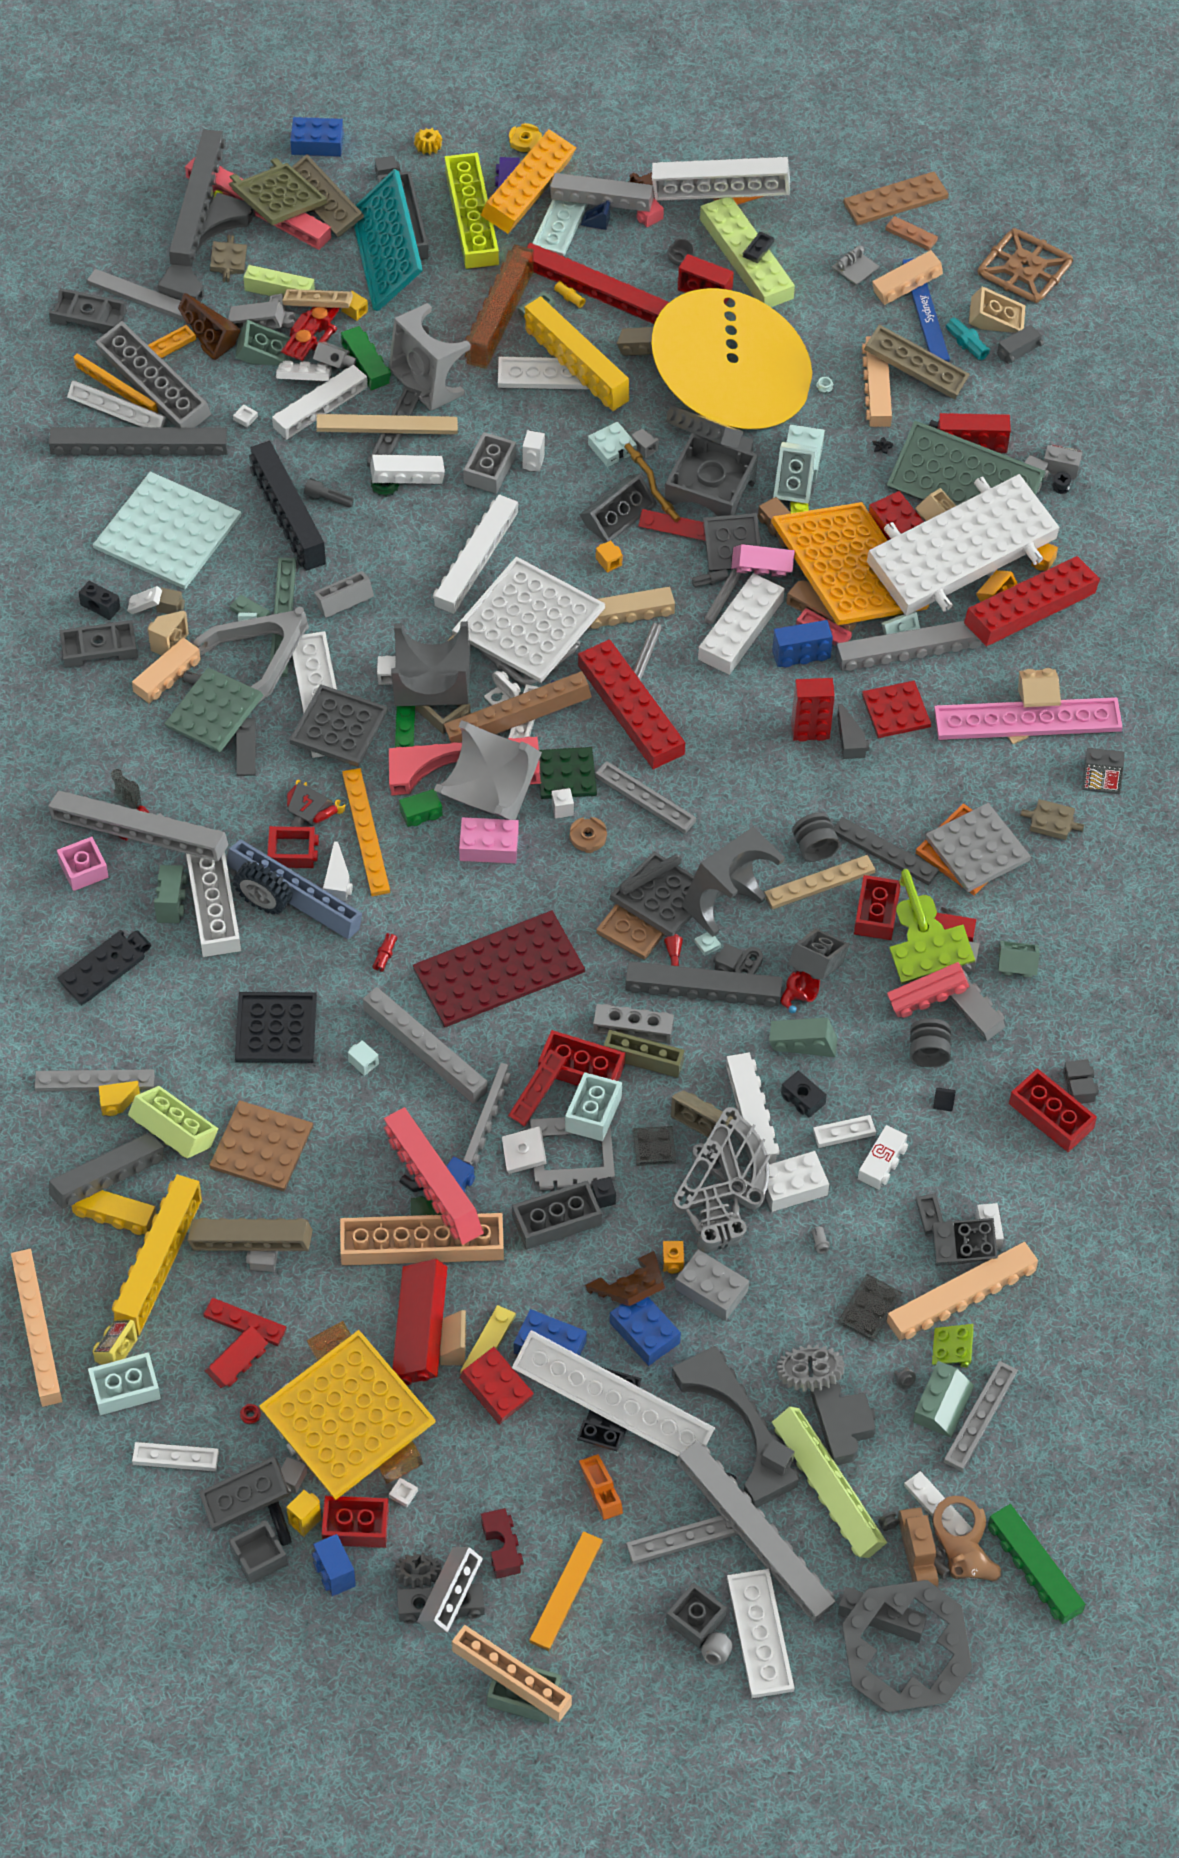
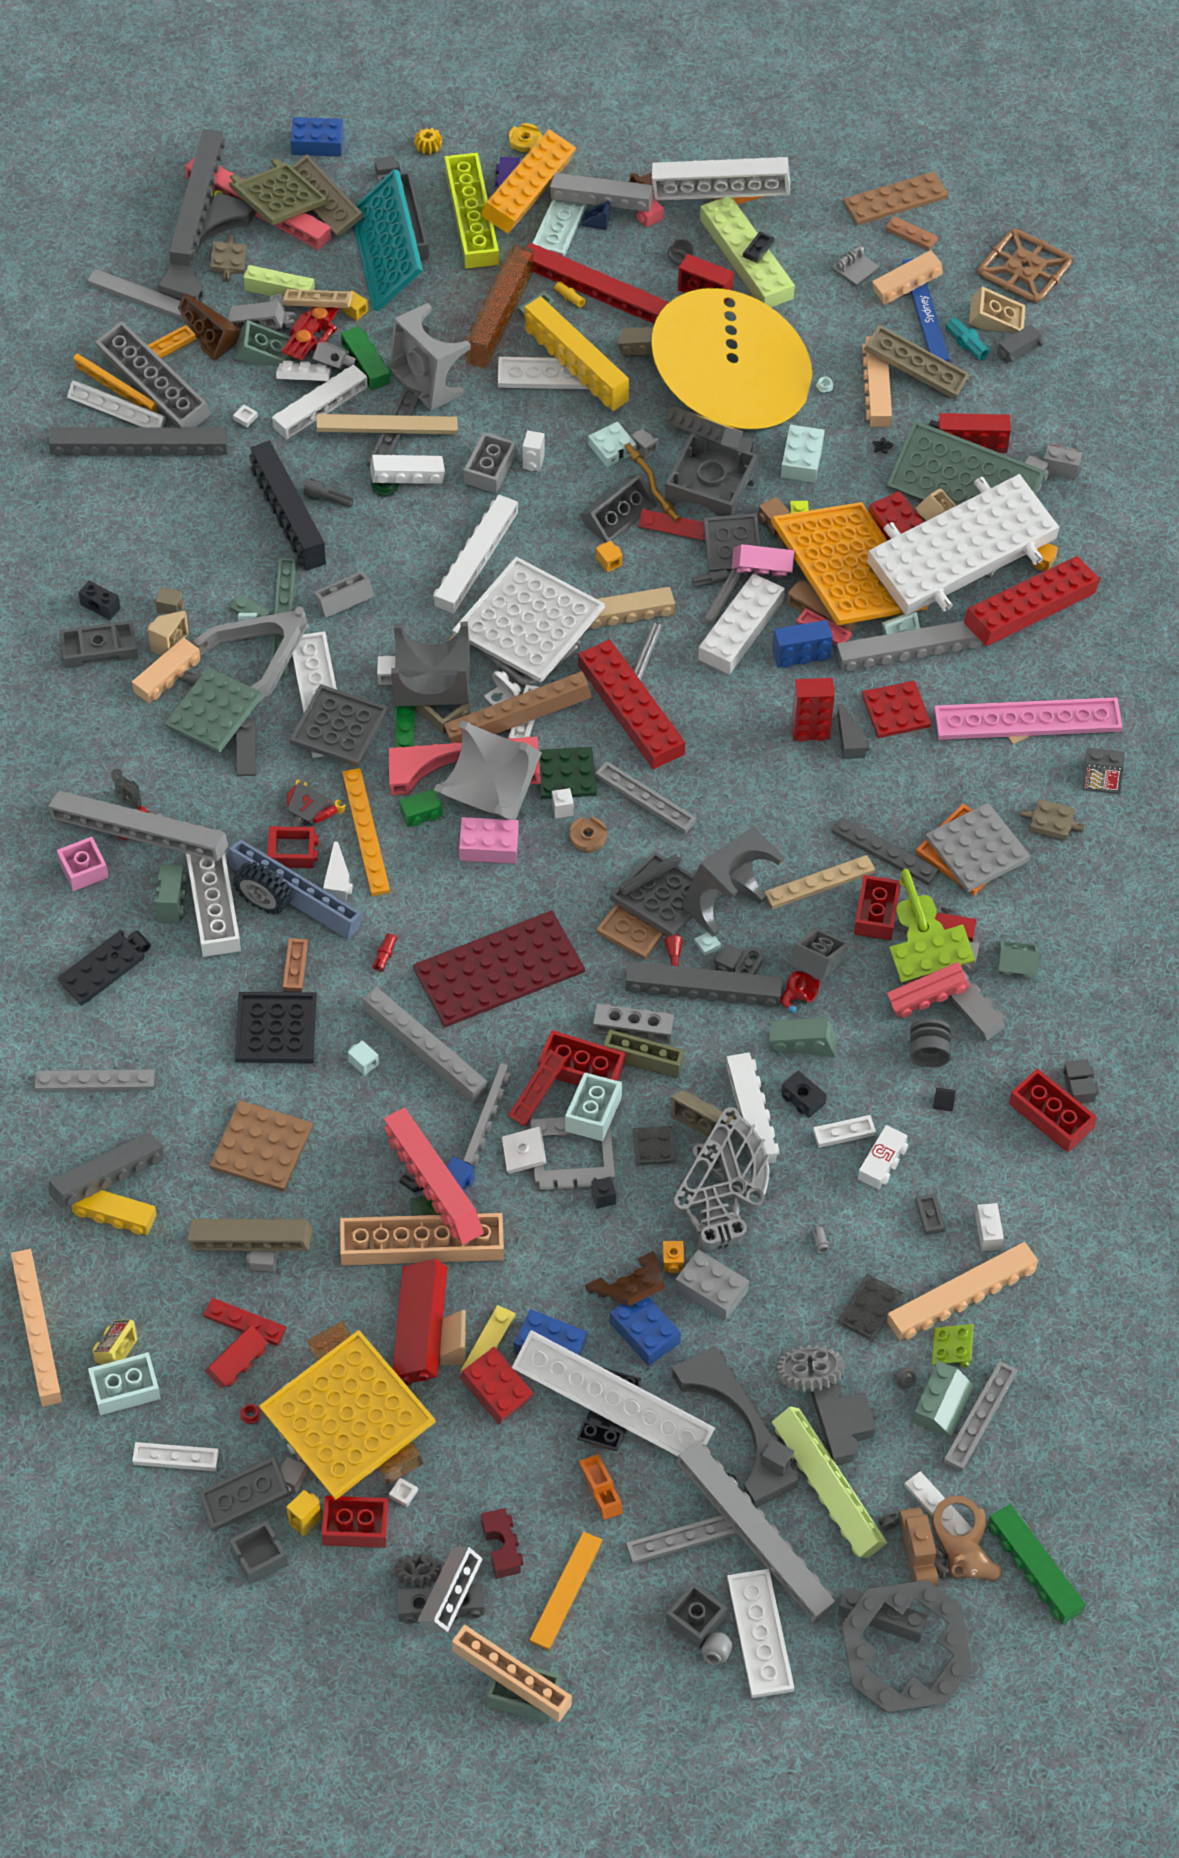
(104, 311): dark grey piece -> none
(117, 1097): yellow slope -> none
(144, 600): white plate -> none
(158, 1252): yellow brick -> none
(167, 530): light aqua plate -> none
(172, 1122): yellowish green brick -> none
(280, 1524): black axle -> none
(295, 965): none -> nougat plate
(334, 1565): blue brick -> none
(556, 1215): dark grey brick -> none
(795, 472): light aqua brick -> none
(795, 1181): white brick -> none
(816, 837): dark grey wheel -> none
(964, 1241): dark grey slope -> none
(996, 584): light orange brick -> none
(1039, 687): tan slope -> none
(1061, 482): black wheel -> none

